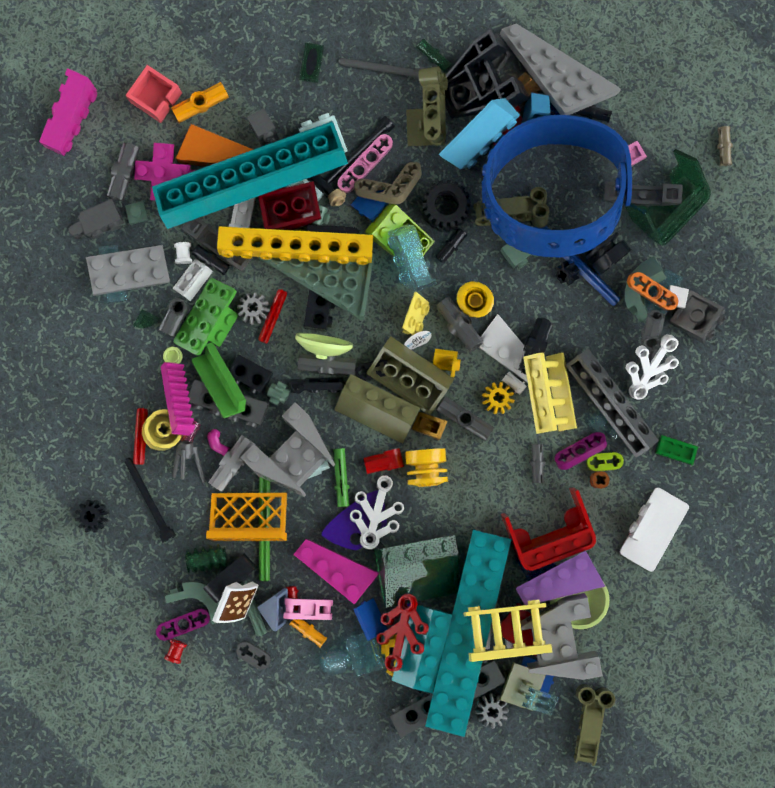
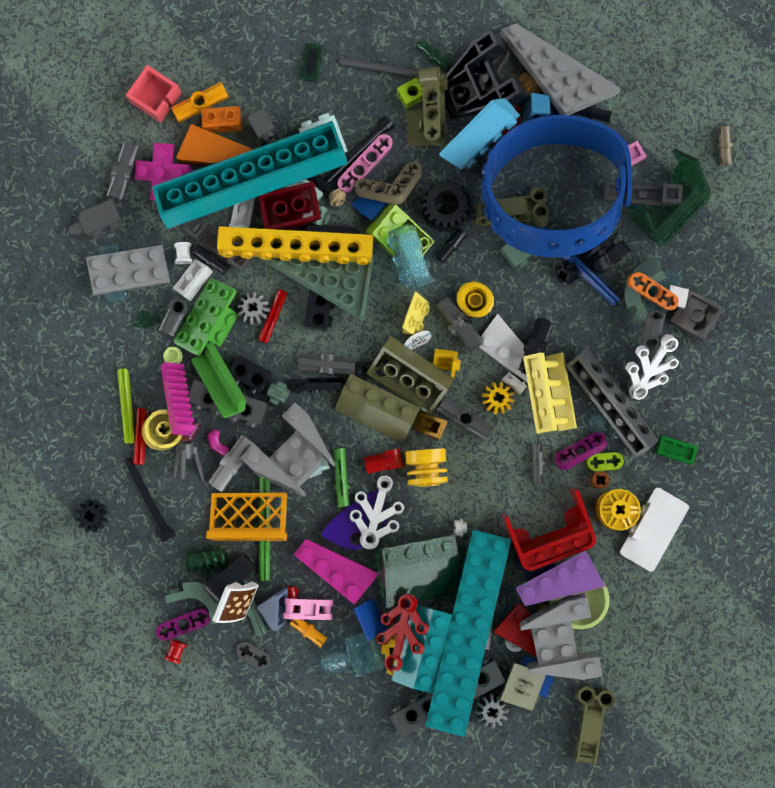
(68, 112): dark pink wedge -> none
(126, 405): none -> lime axle
(136, 212): sand green plate -> none
(222, 119): none -> orange brick
(323, 345): yellowish green dish -> none
(406, 99): none -> lime brick
(461, 527): none -> white plate
(499, 650): light yellow fence -> none
(530, 698): clear light blue tile -> none
(606, 509): none -> yellow wheel

